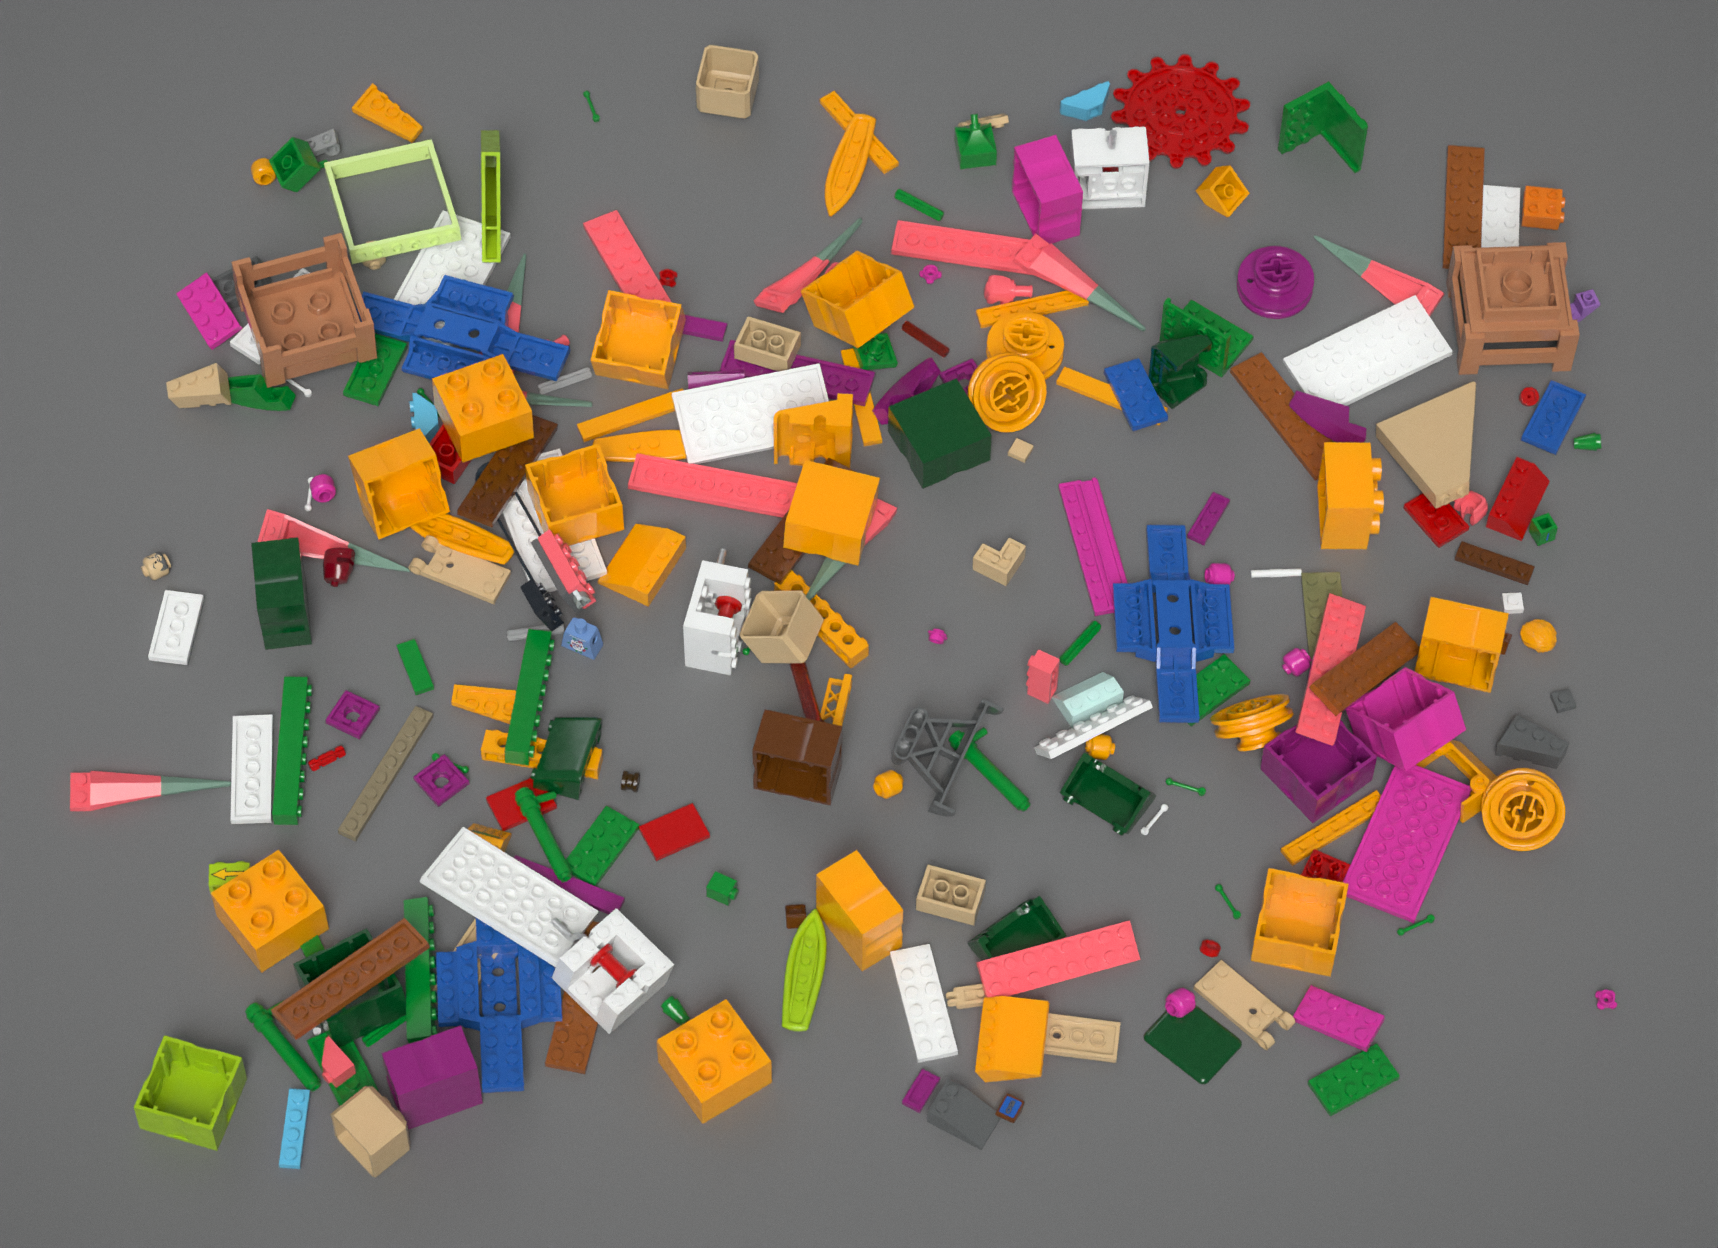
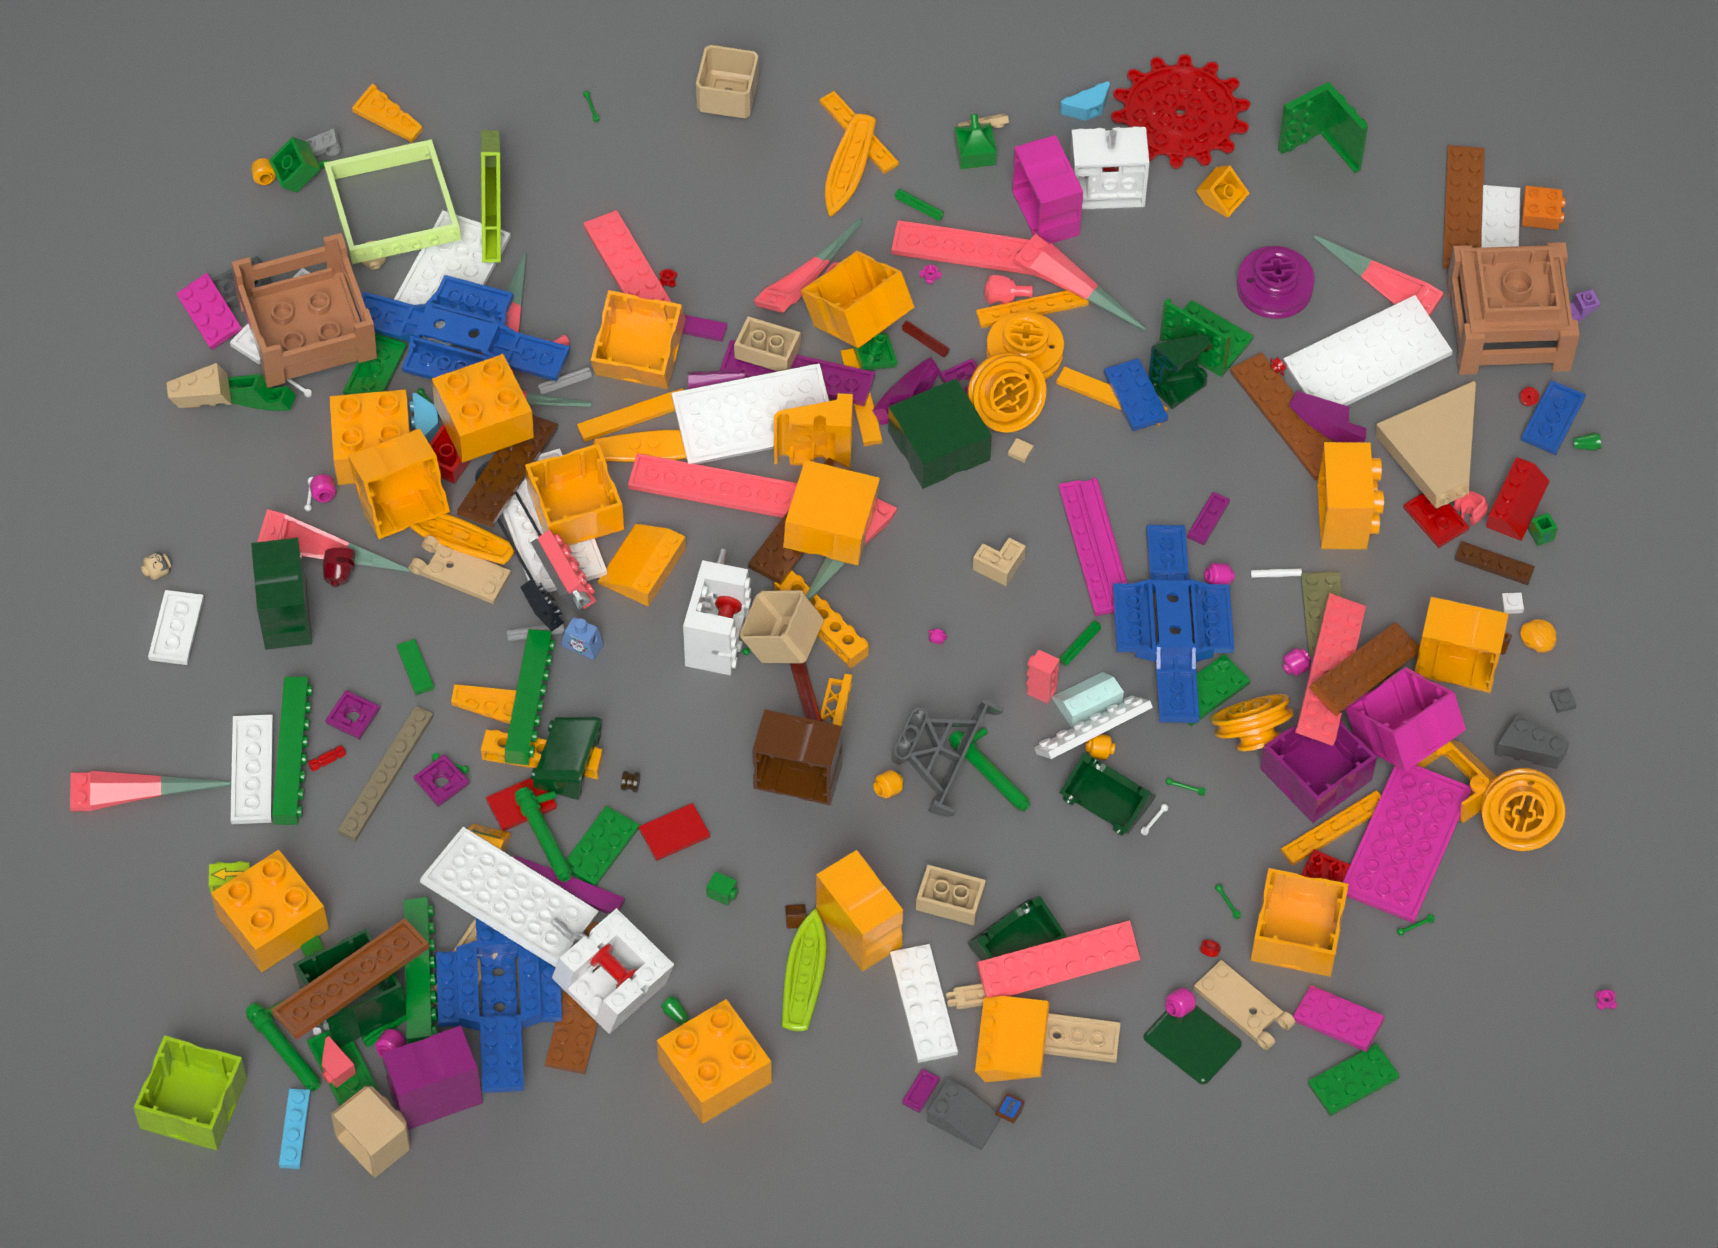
(363, 422): none -> light orange brick
(389, 1040): none -> dark pink head
(1278, 365): none -> red plate

